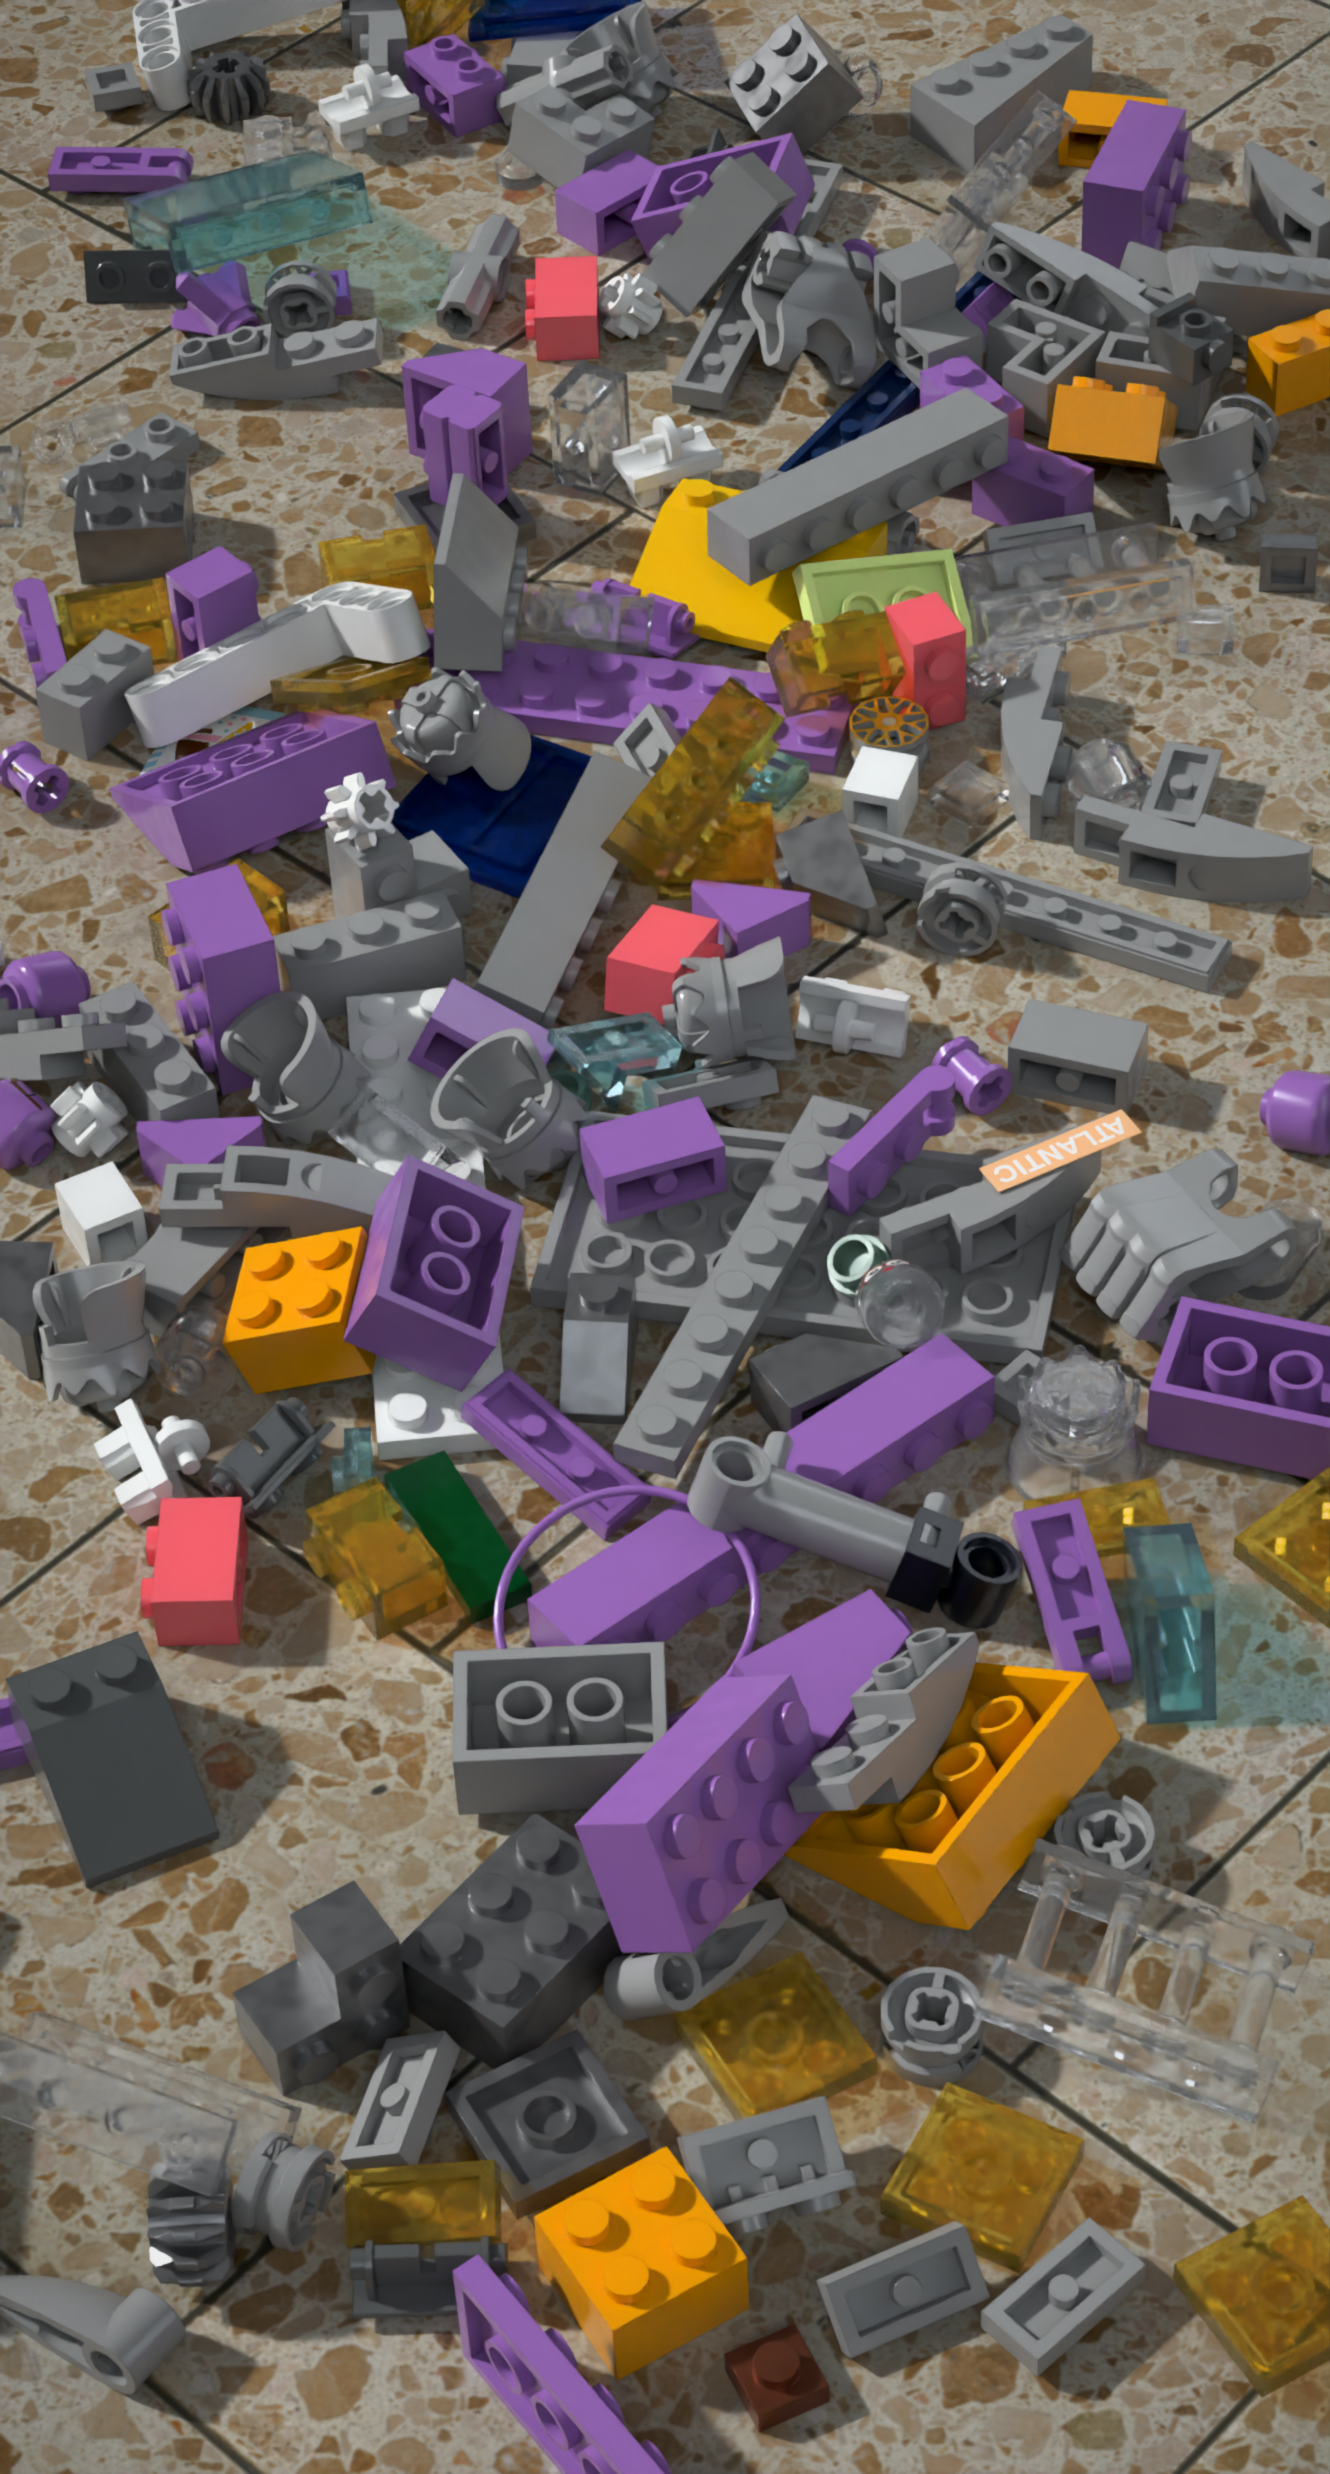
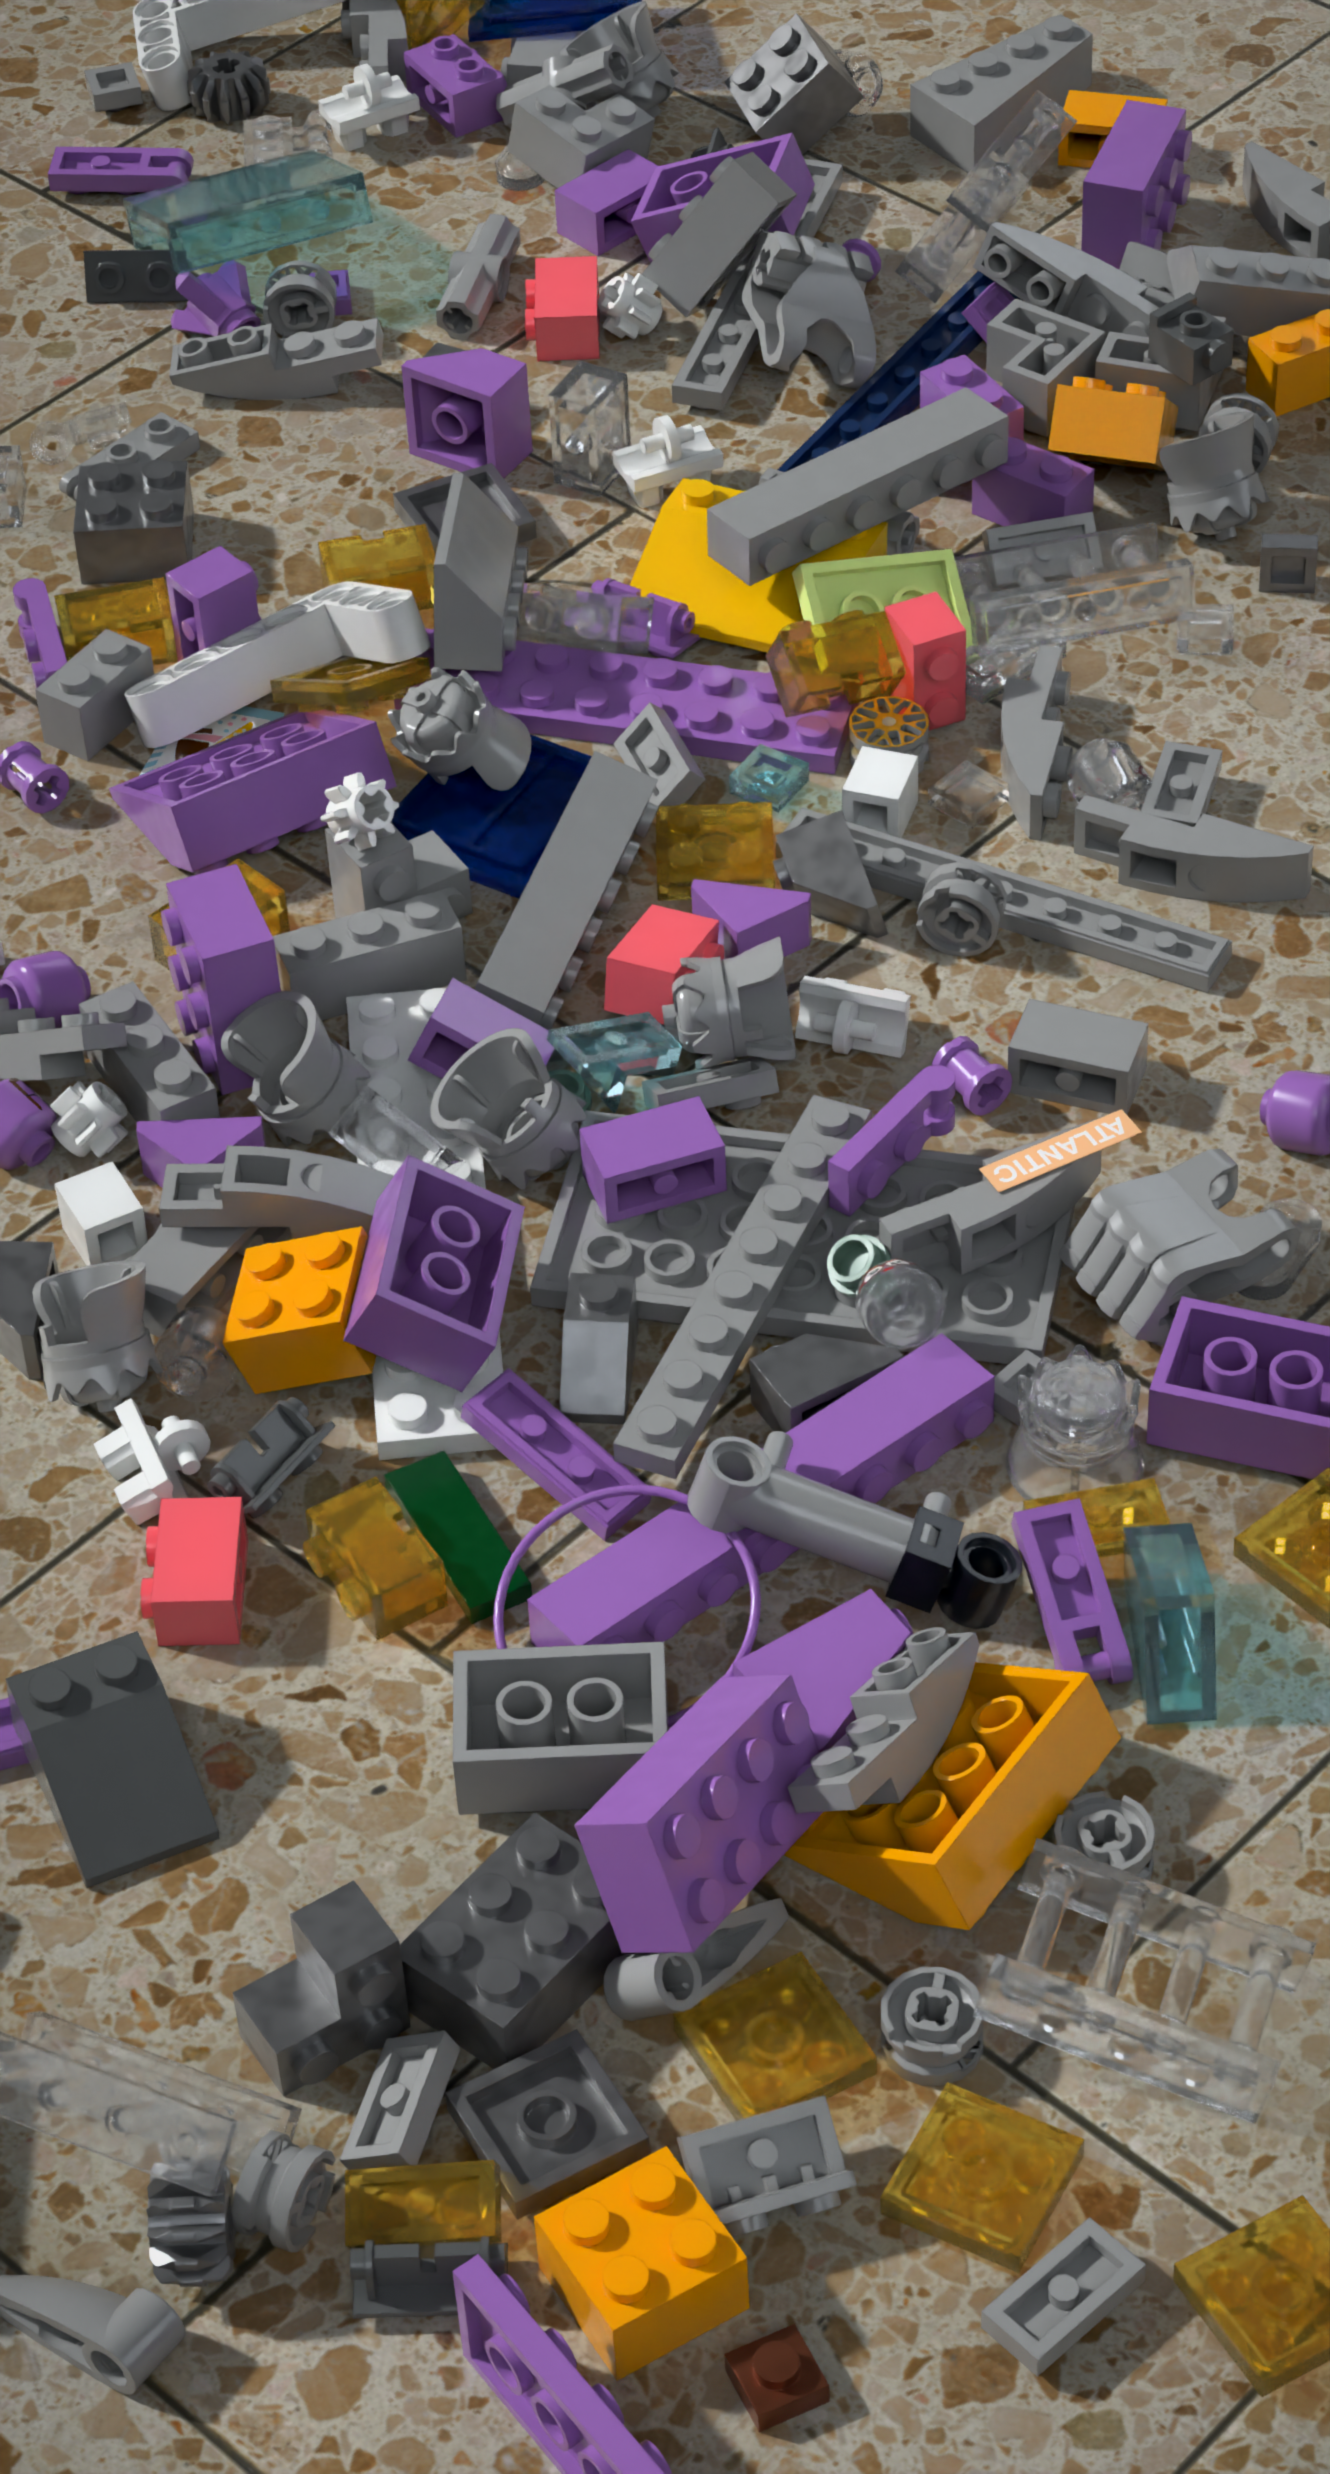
(358, 1460): clear light blue plate -> none
(464, 437): medium lavender brick -> none
(693, 784): clear yellow brick -> none
(903, 2289): light grey plate -> none
(917, 310): light grey brick -> none

